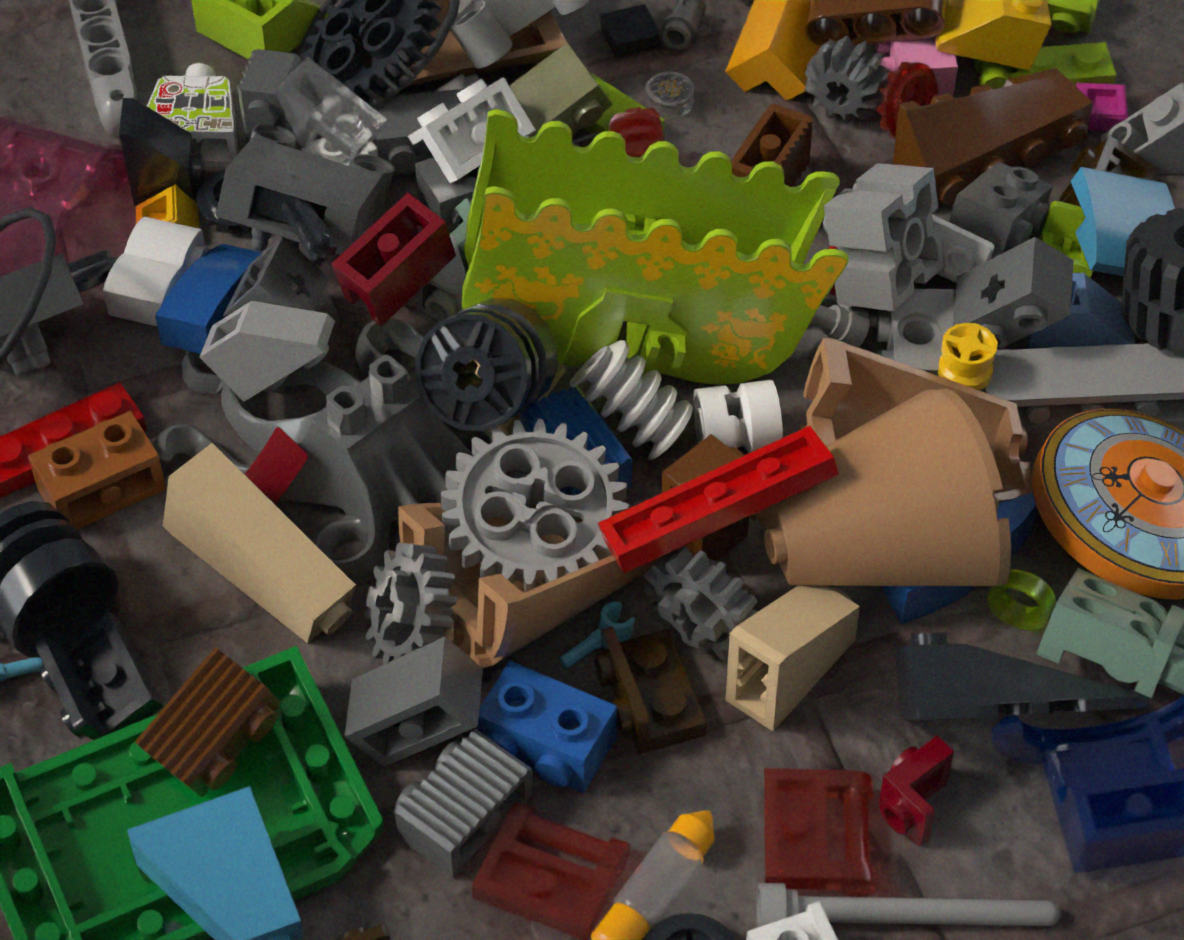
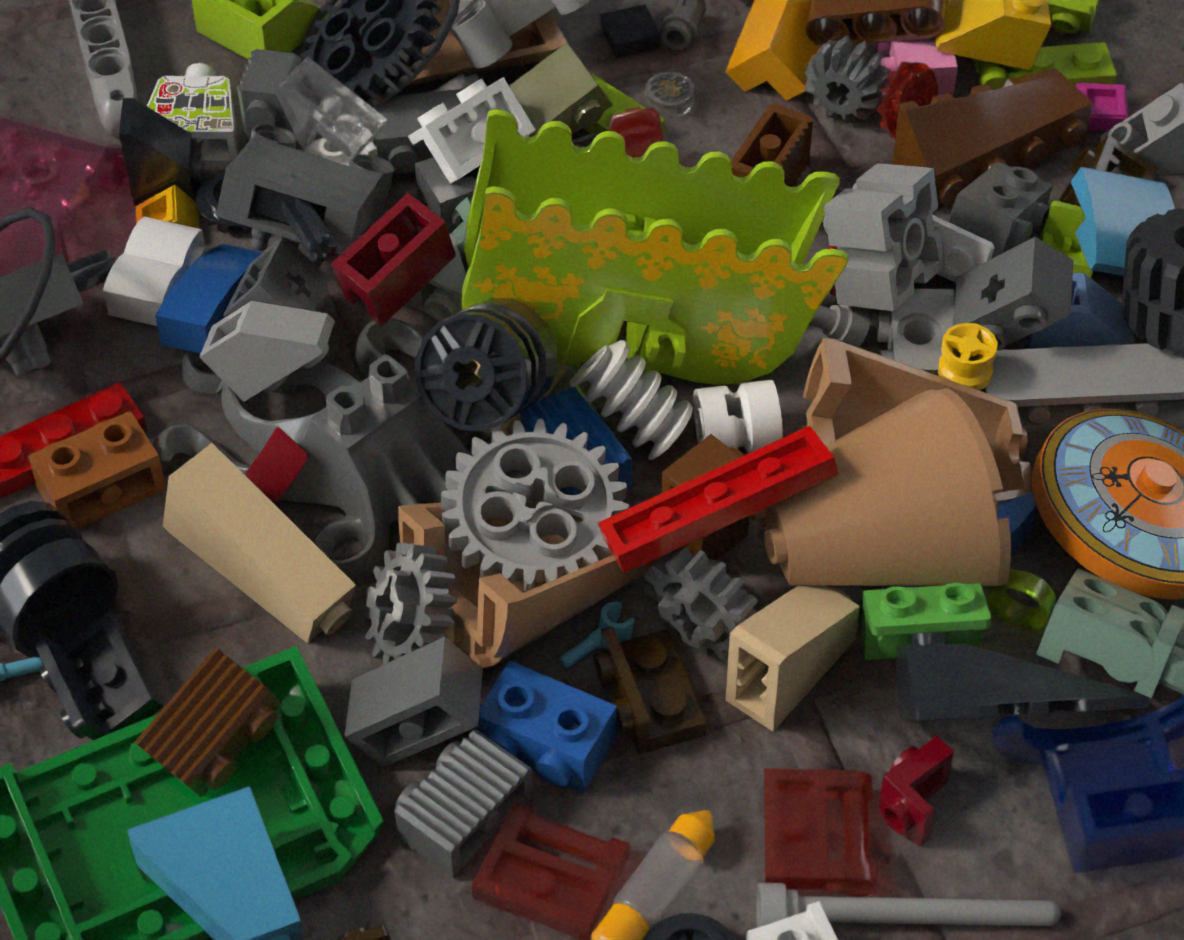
(898, 612): none -> bright green bracket

